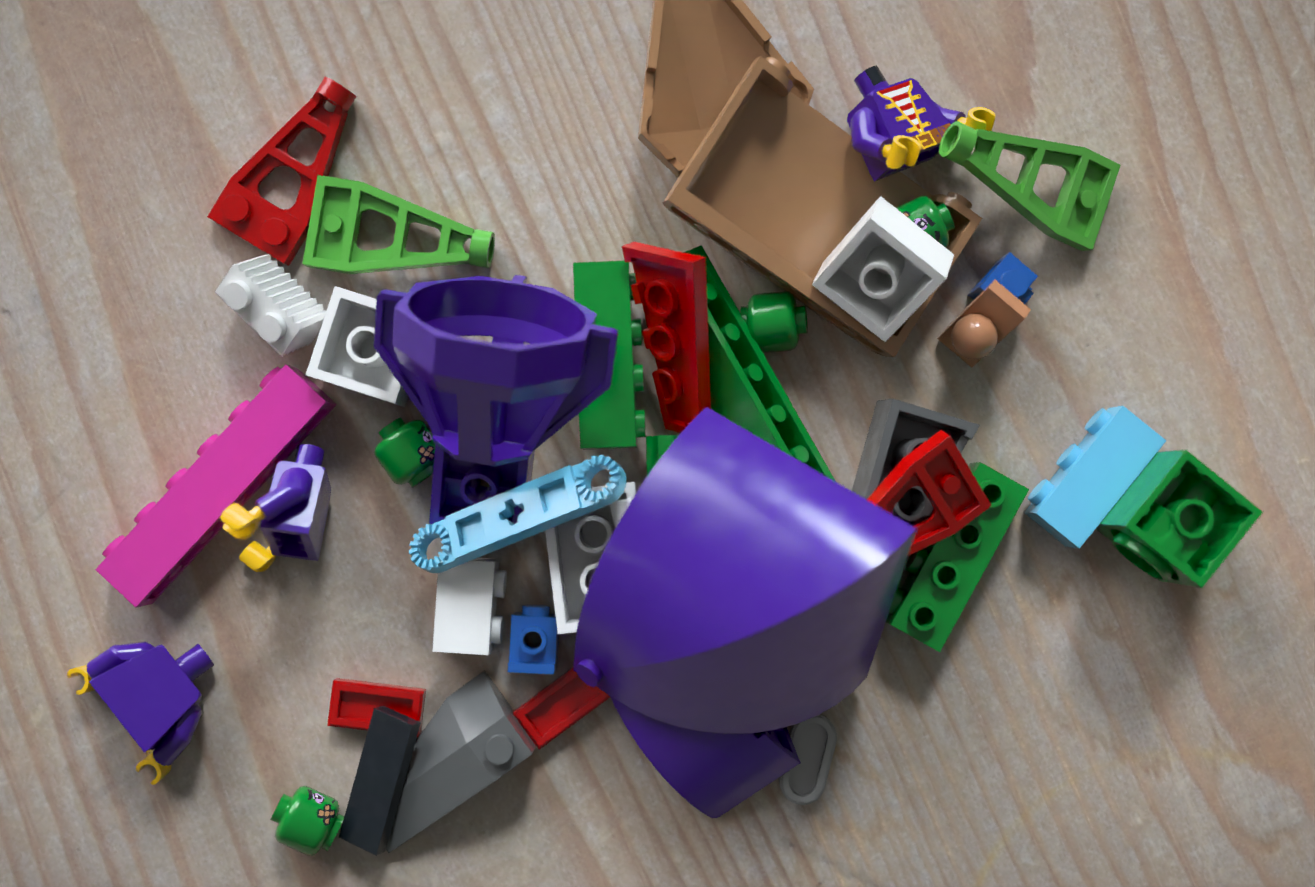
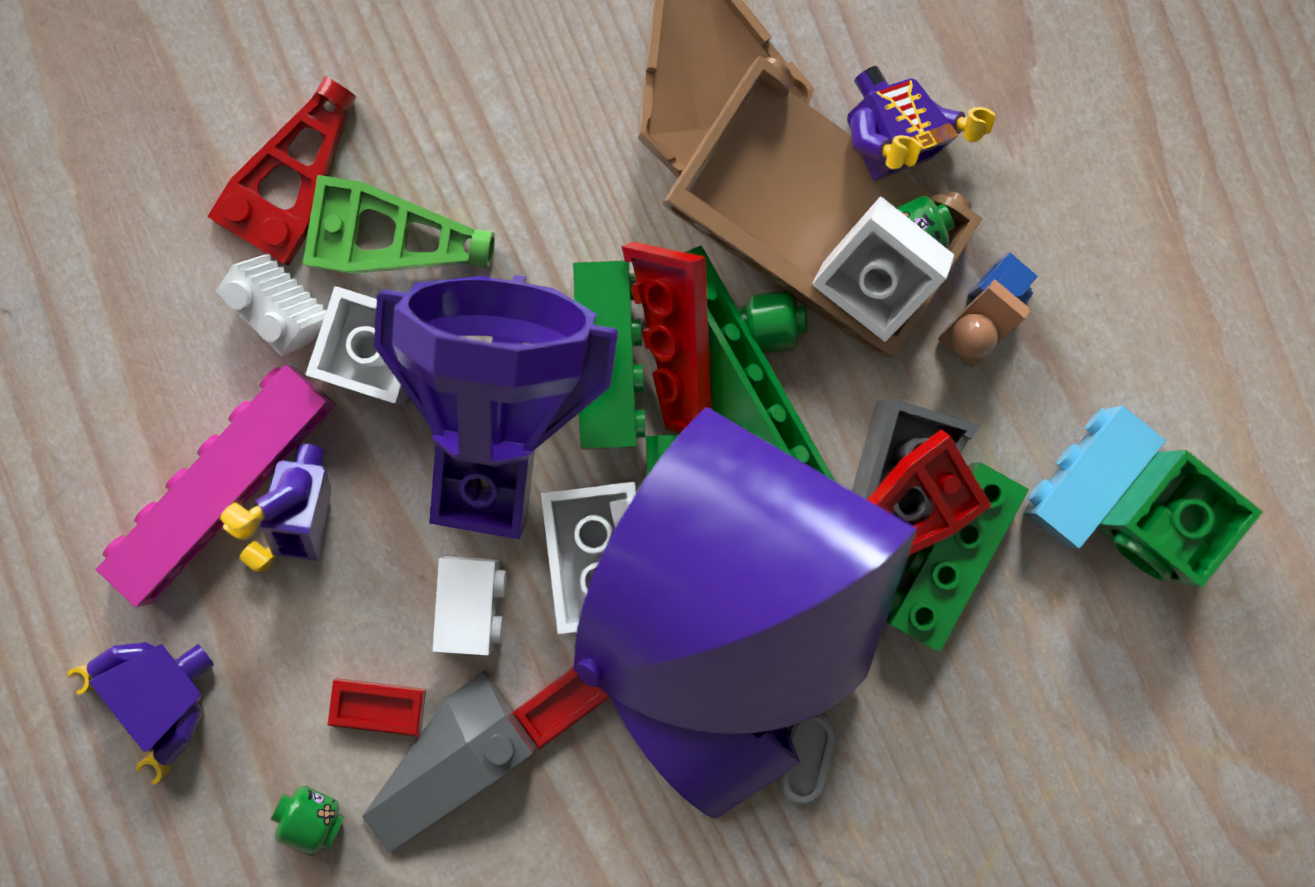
(379, 780): black tile -> none
(406, 451): green head -> none
(533, 660): blue brick -> none
(545, 504): medium azure piece -> none
(1082, 195): bright green plate -> none

